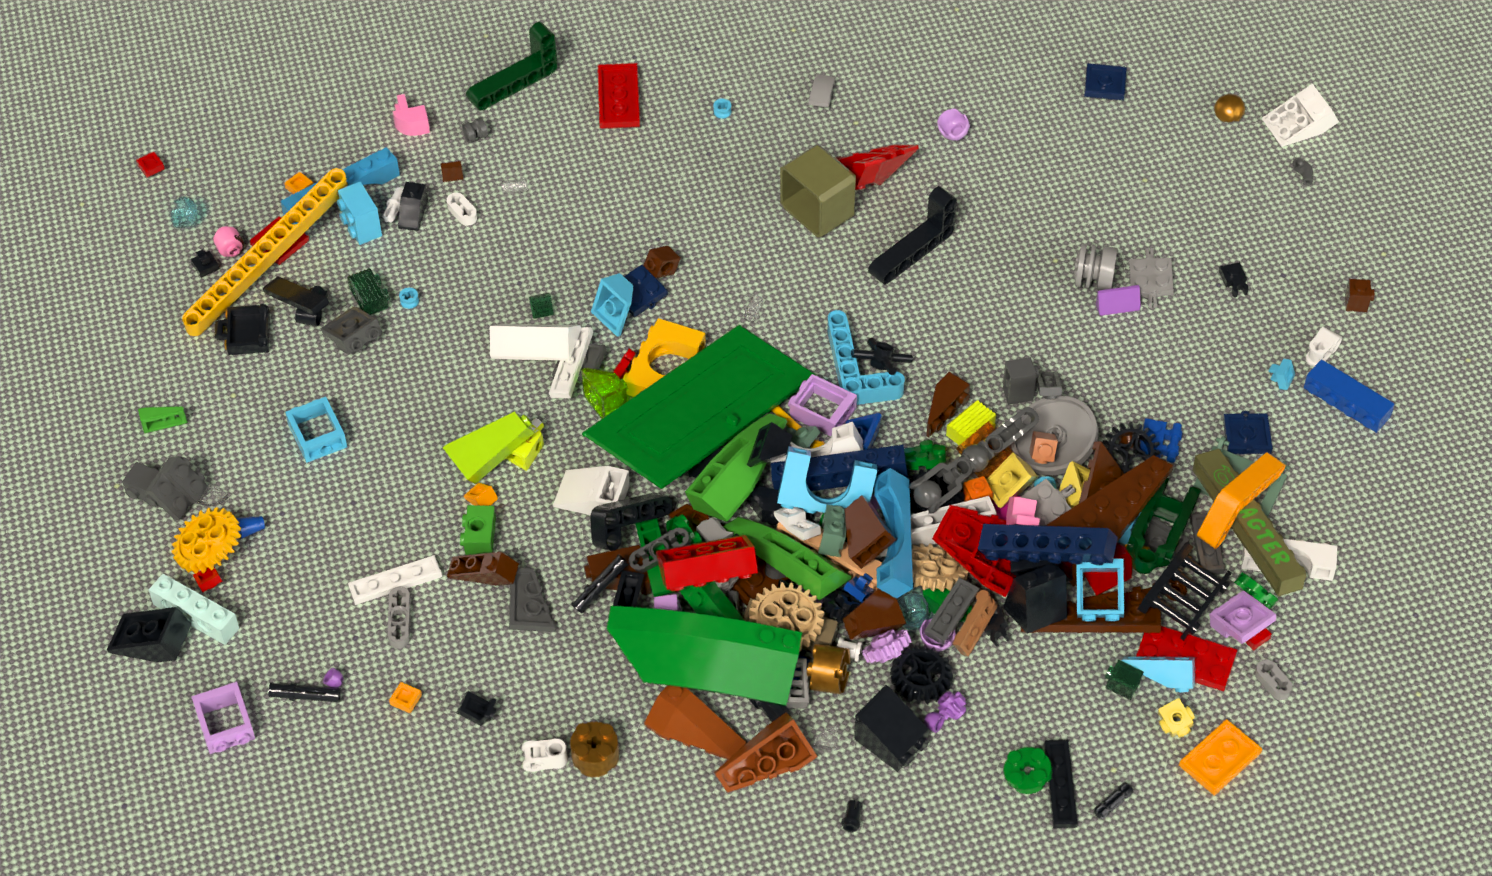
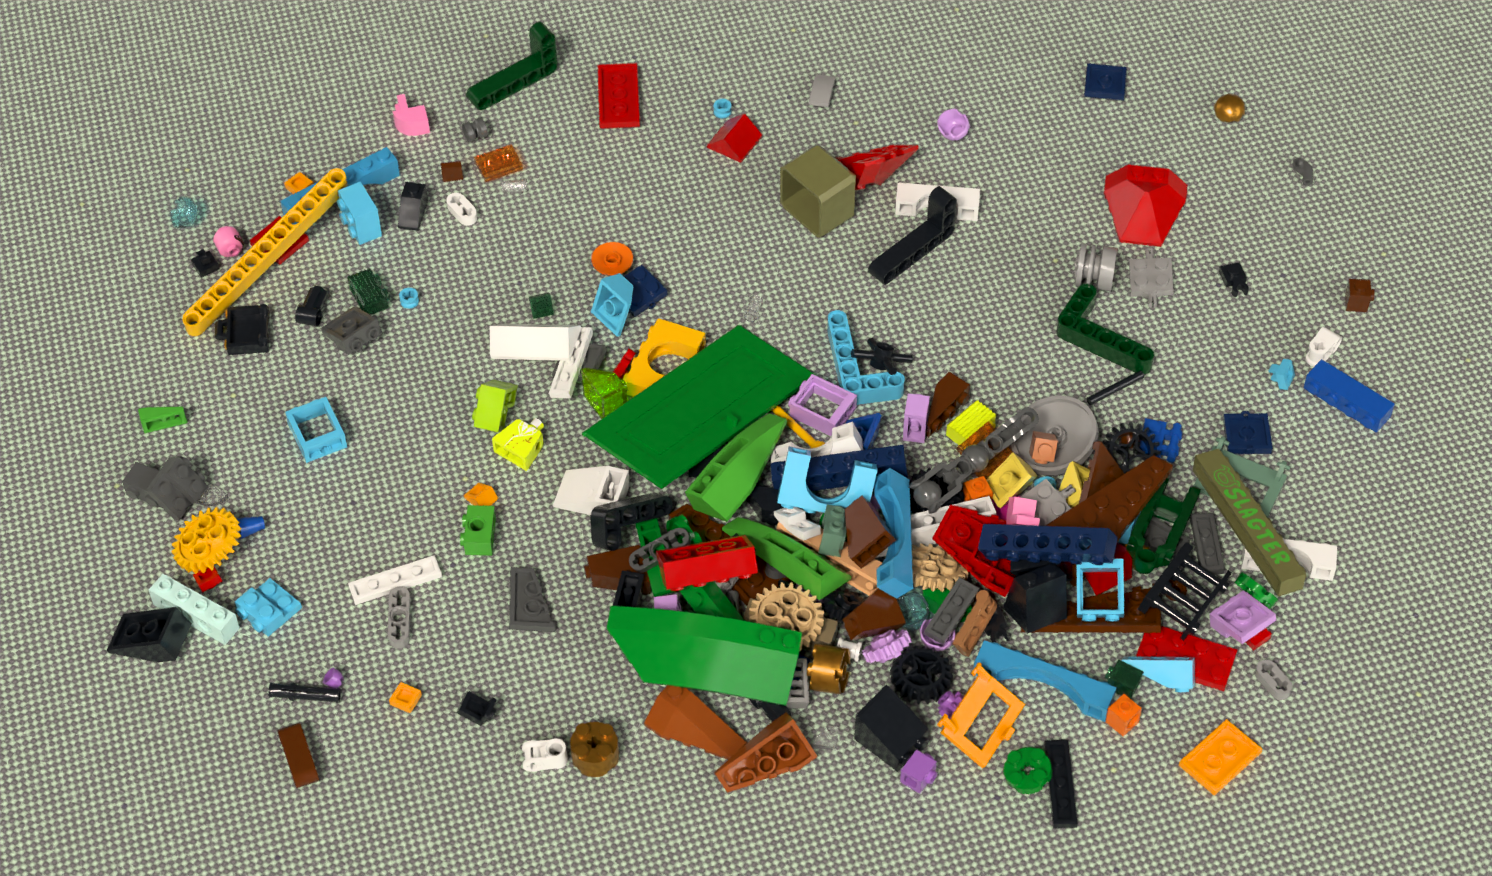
(150, 164): red plate -> none
(218, 699): lavender window -> none
(267, 607): none -> medium azure plate
(296, 295): black tile -> none
(298, 755): none -> reddish brown beam
(393, 206): white axle -> none
(484, 568): reddish brown slope -> none
(489, 445): lime slope -> none
(493, 404): none -> lime brick
(498, 163): none -> clear orange plate
(591, 592): black pin -> none
(612, 258): none -> orange dish
(661, 261): reddish brown brick -> none
(712, 530): light grey window -> none
(736, 138): none -> red slope
(769, 444): black slope -> none
(804, 436): sand green plate -> none
(851, 820): black pin -> none
(859, 587): blue tile -> none
(914, 197): none -> white arch
(916, 418): none -> lavender brick
(919, 771): none -> medium lavender brick
(925, 454): green plate -> none
(934, 721): medium lavender hinge -> none
(968, 709): none -> light orange piece
(1020, 380): dark grey brick -> none
(1049, 385): dark grey plate -> none
(1079, 331): none -> dark green beam
(1088, 694): none -> dark azure arch
(1113, 800): black axle -> none
(1115, 387): none -> black bar
(1118, 300): medium lavender slope -> none
(1123, 715): none -> orange brick
(1144, 203): none -> red wedge
(1176, 710): light yellow brick -> none
(1237, 496): light orange beam -> none
(1300, 117): white slope -> none

